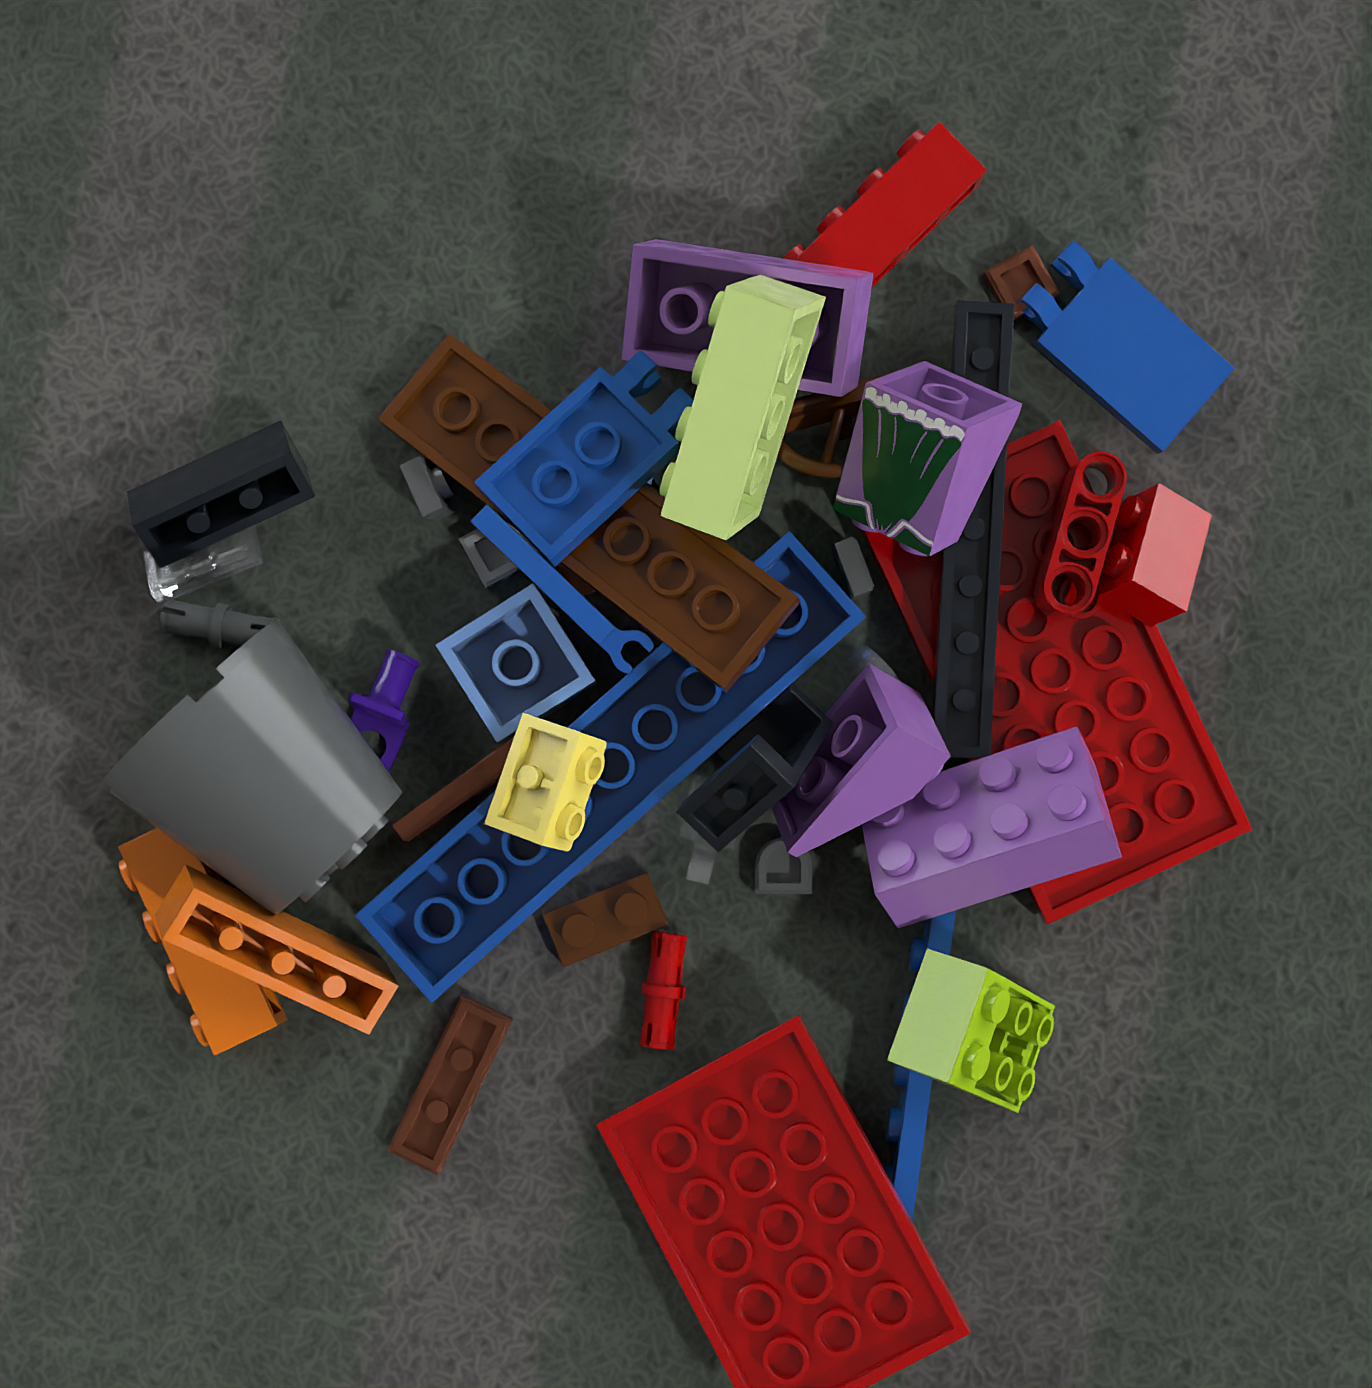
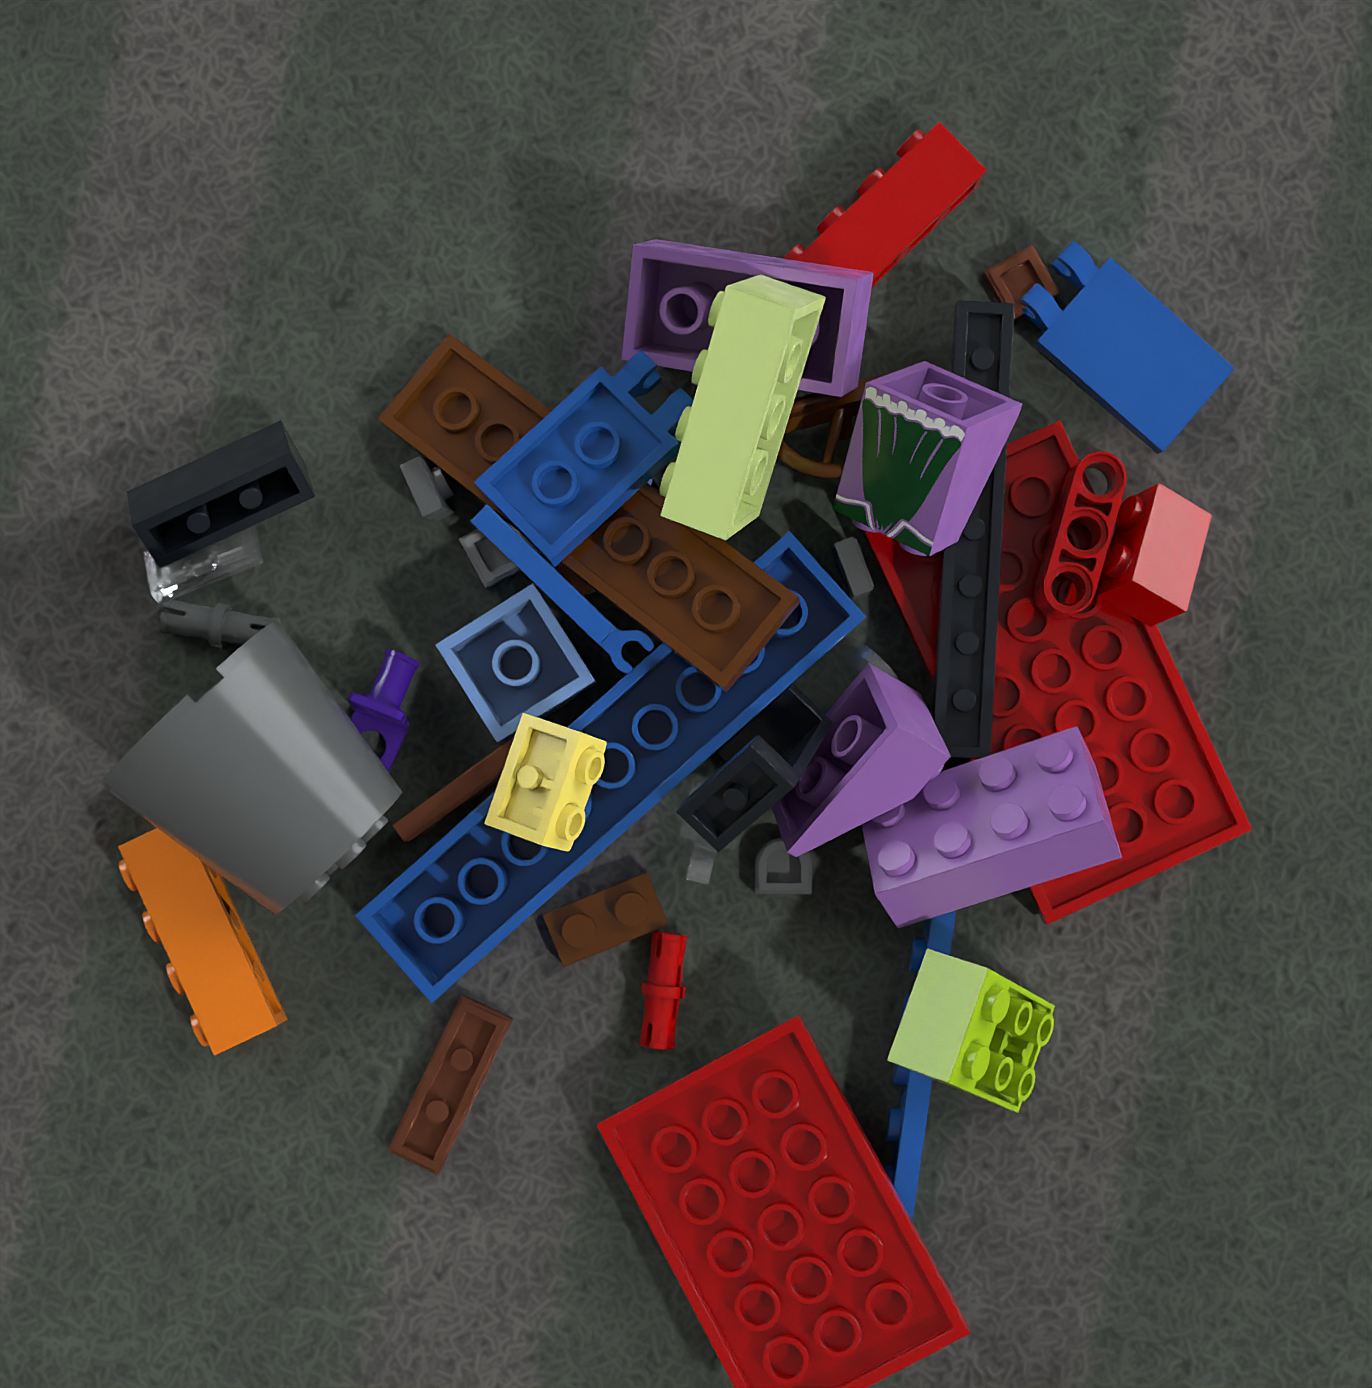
(275, 950): orange brick -> none

